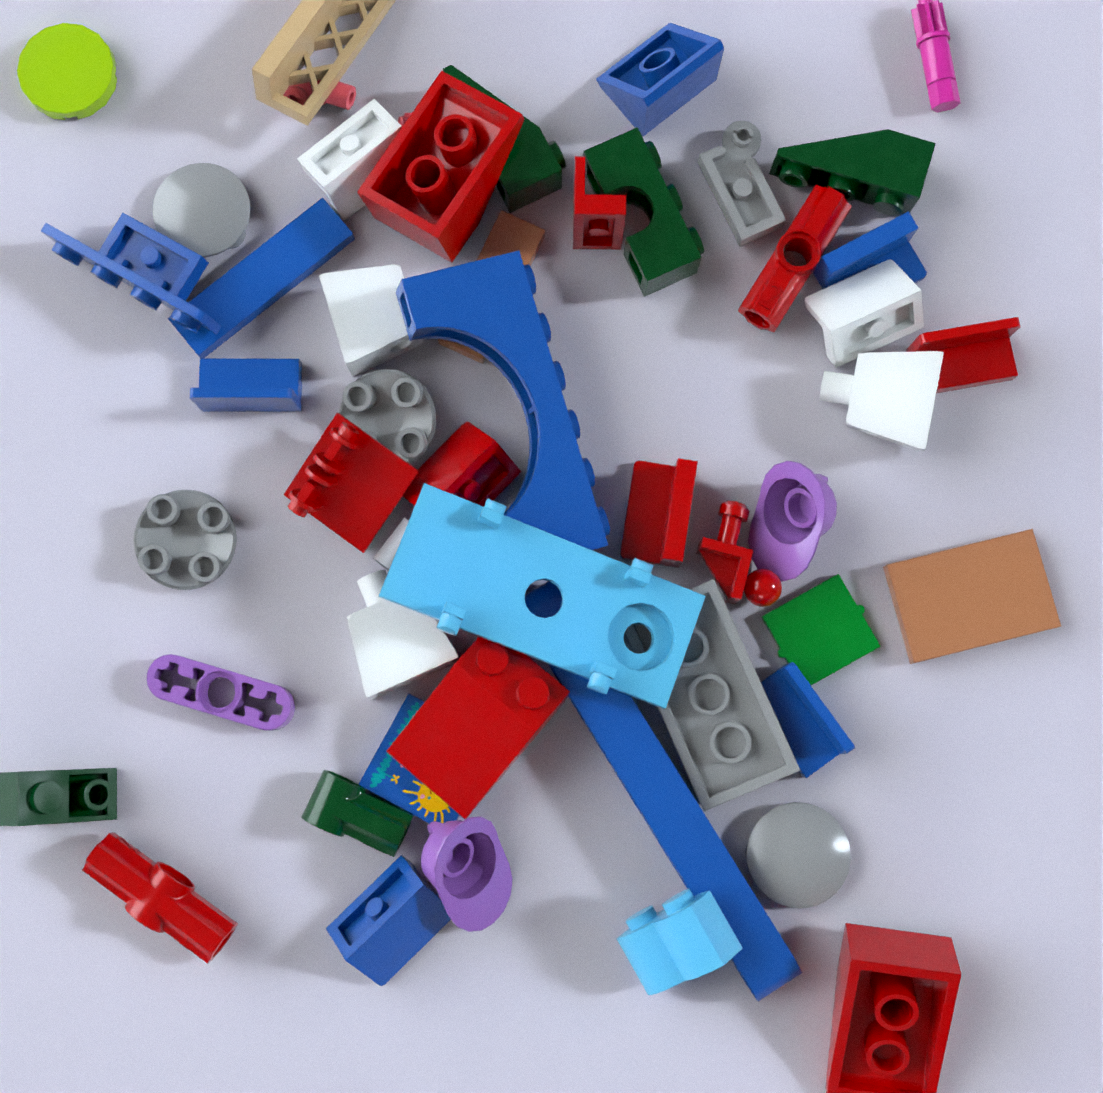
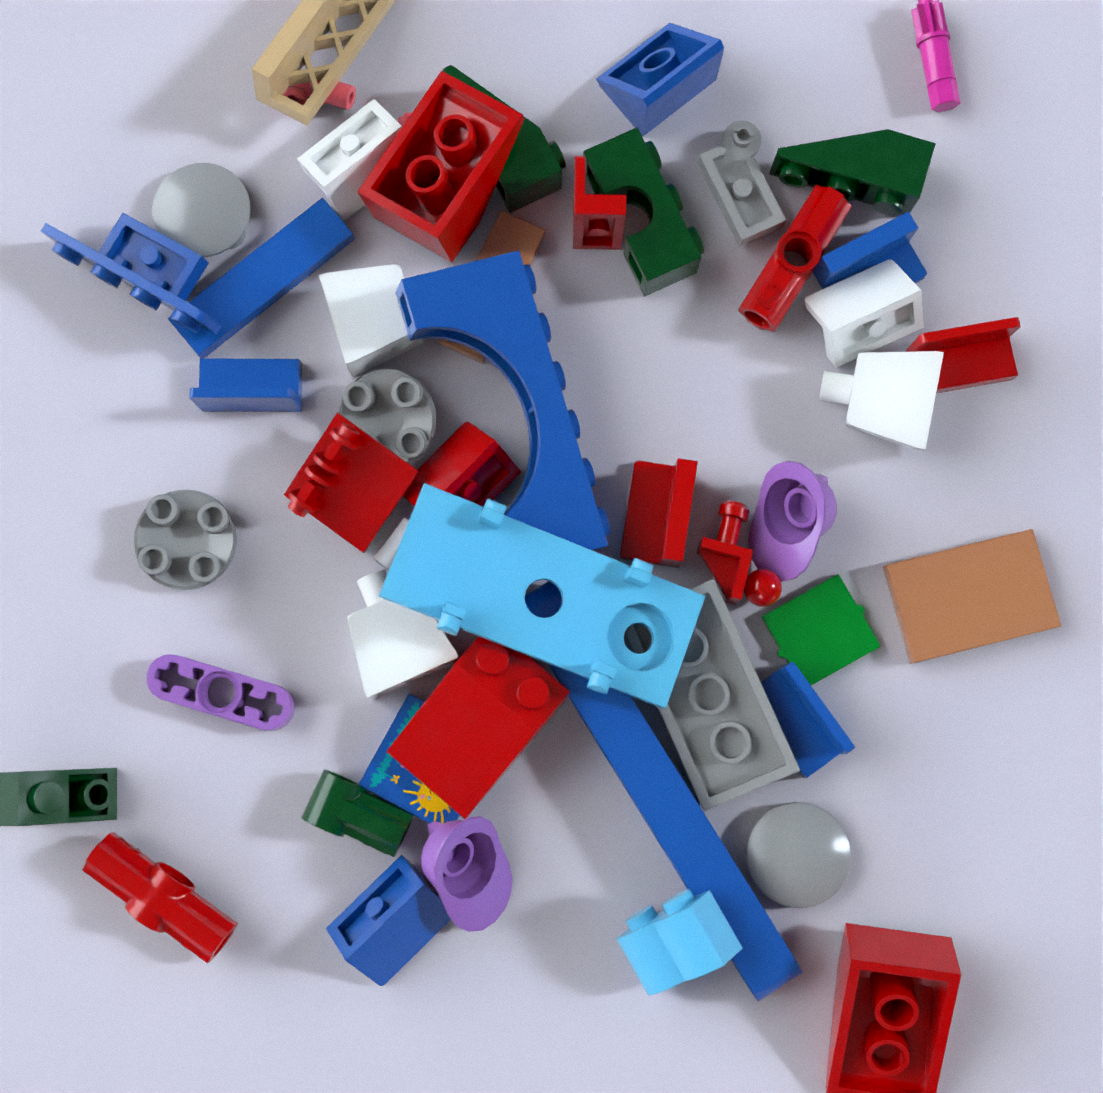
(67, 71): lime tile -> none

